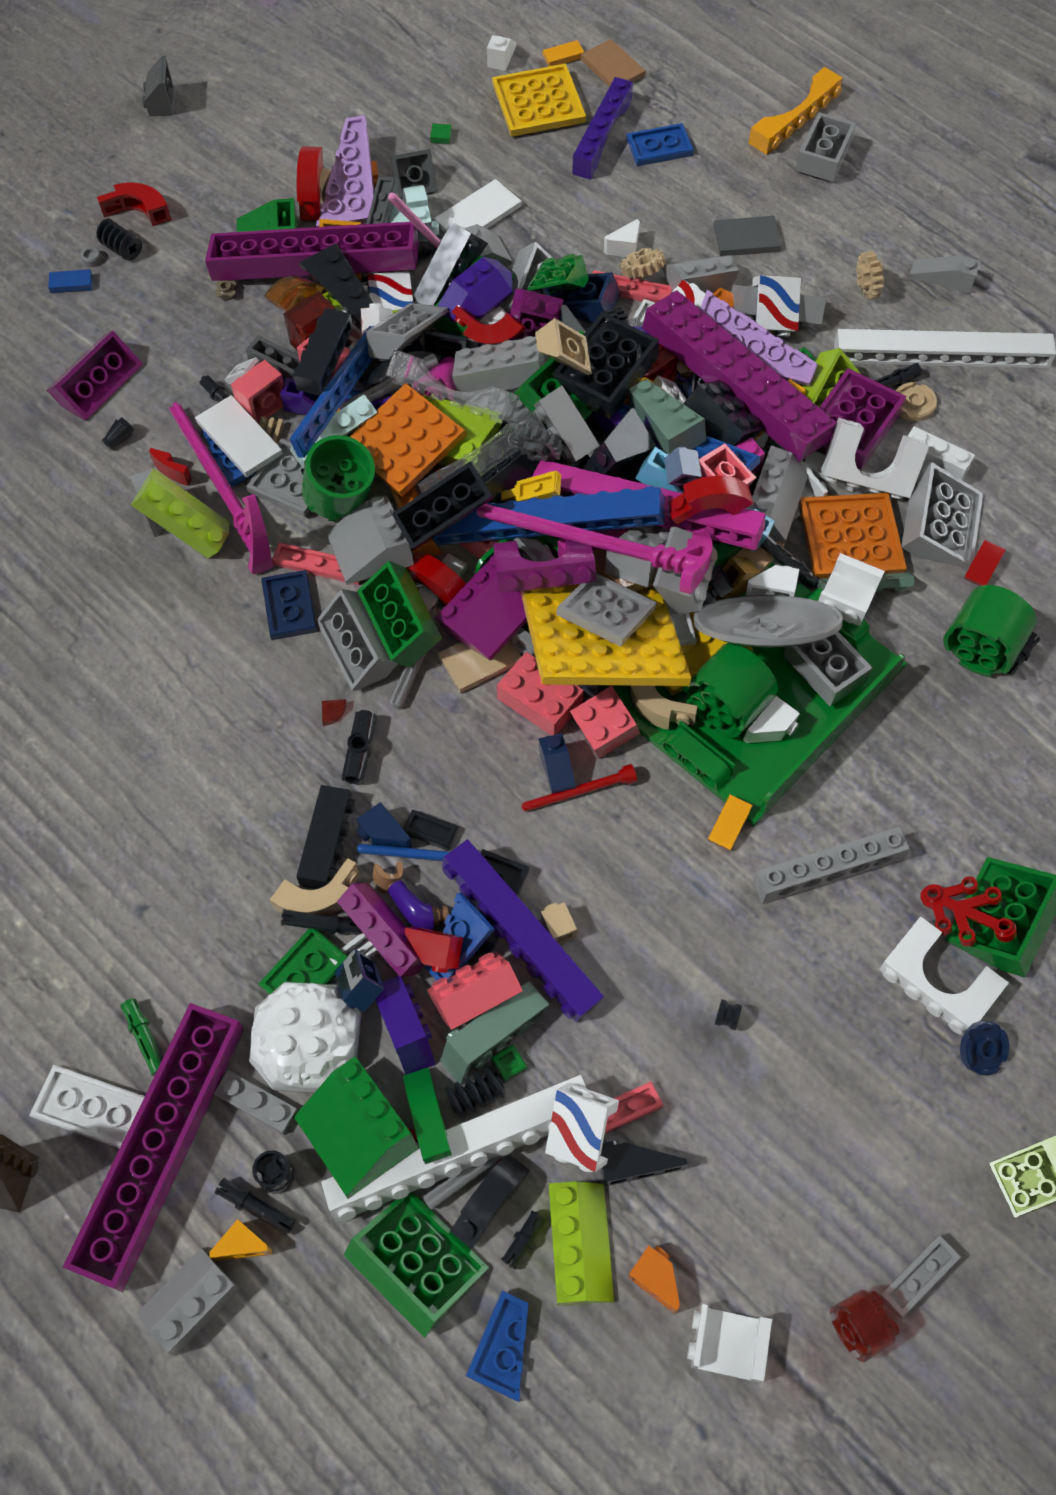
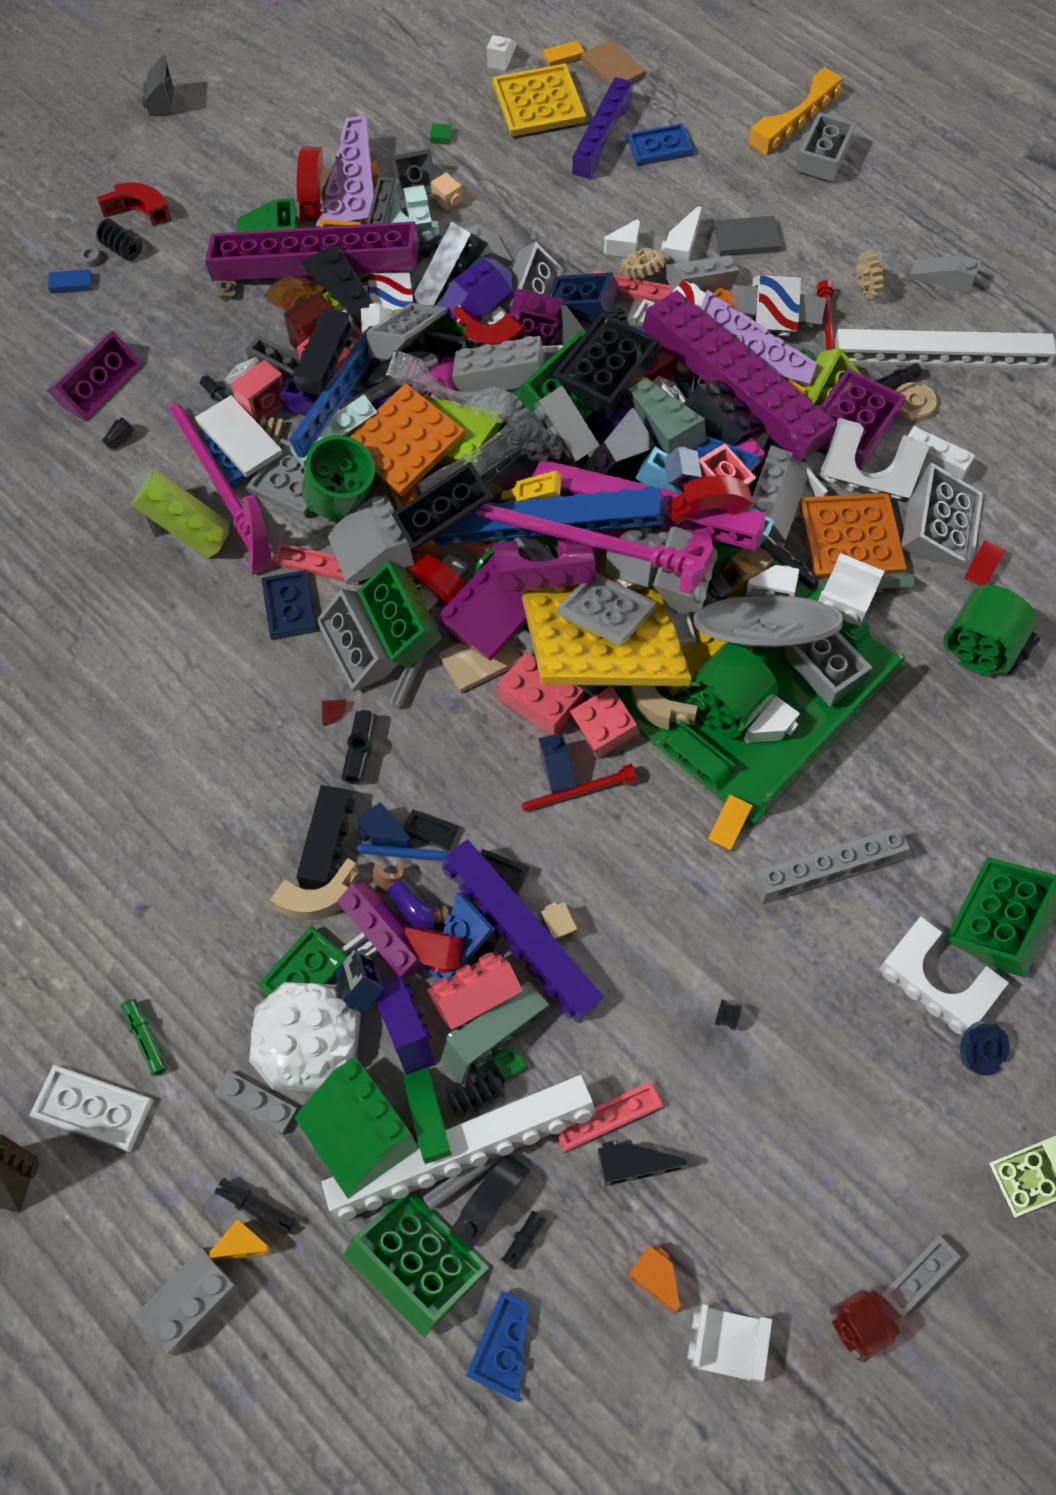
(154, 1148): magenta brick -> none
(166, 465): red slope -> none
(273, 1172): black wheel -> none
(319, 922): black pin -> none
(405, 210): bright pink piece -> none
(446, 191): none -> light nougat brick
(482, 207): white tile -> none
(560, 275): green slope -> none
(564, 346): tan slope -> none
(579, 1127): panel -> none
(580, 1243): lime slope -> none
(682, 238): none -> white slope
(825, 290): none -> red piece
(965, 908): red plant -> none

